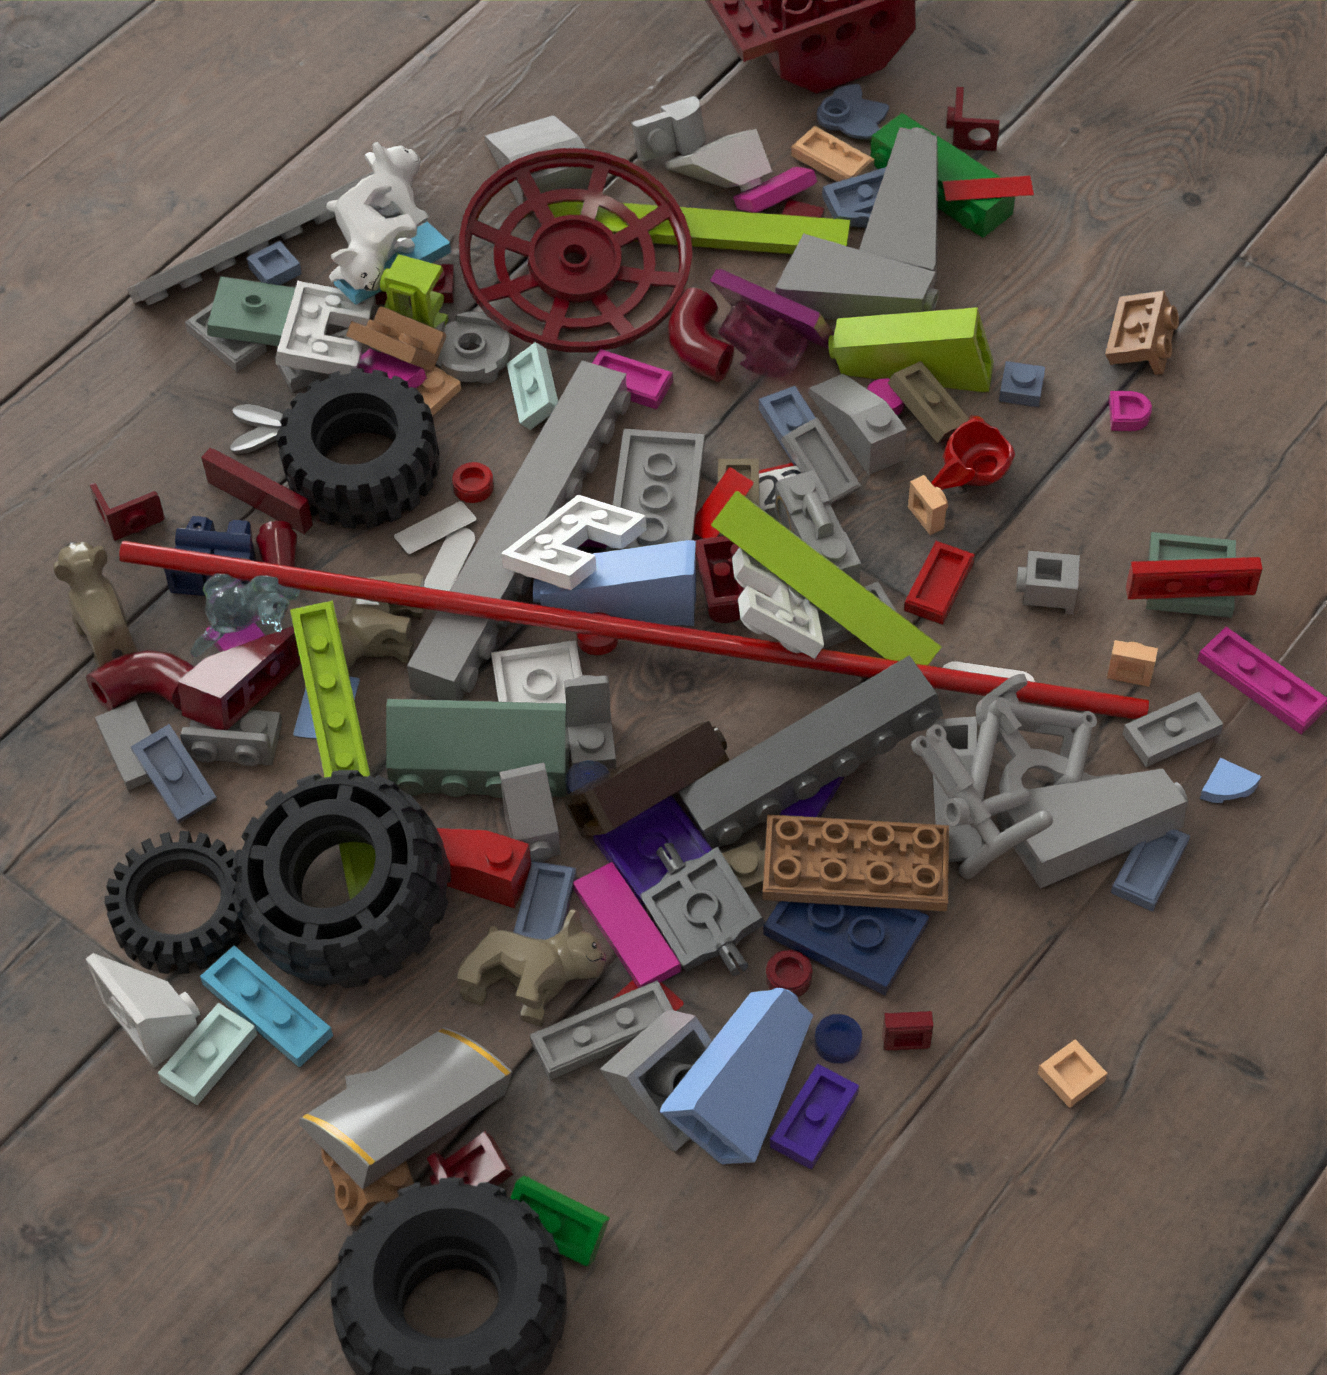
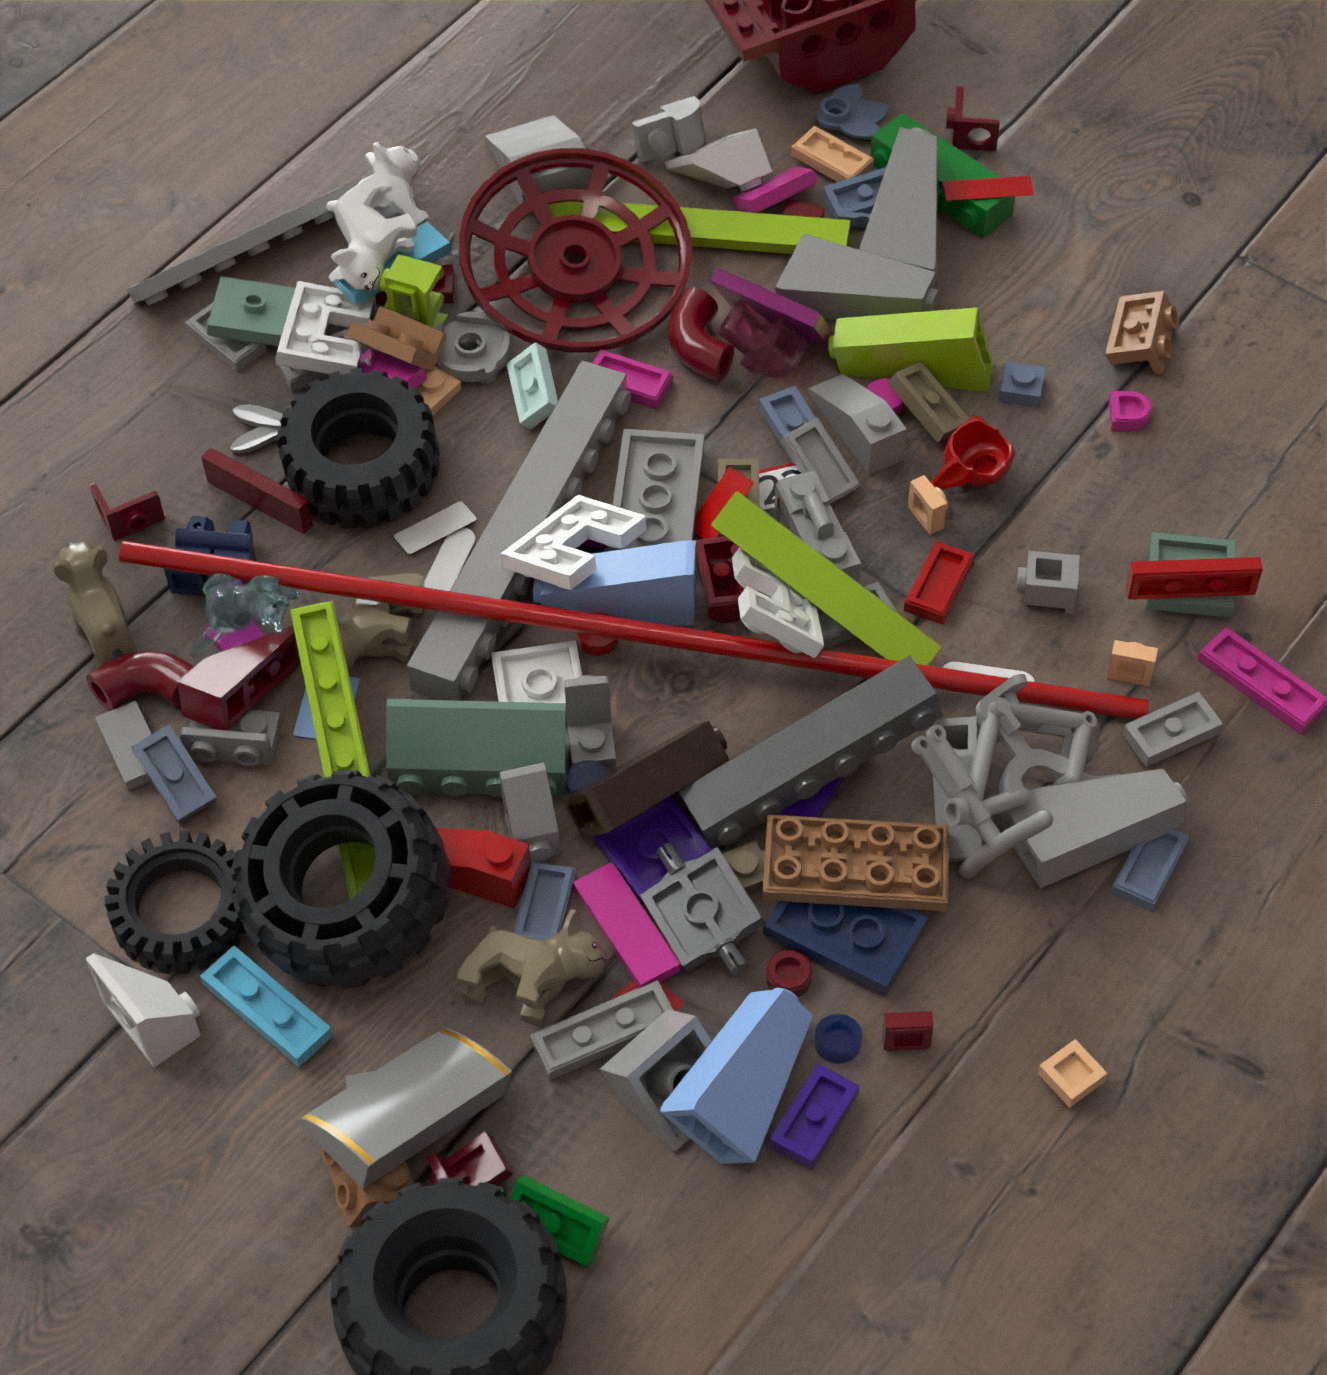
(207, 1054): light aqua plate -> none
(274, 264): sand blue plate -> none
(277, 543): dark red cone -> none
(473, 482): red tile -> none
(1229, 782): light blue tile -> none

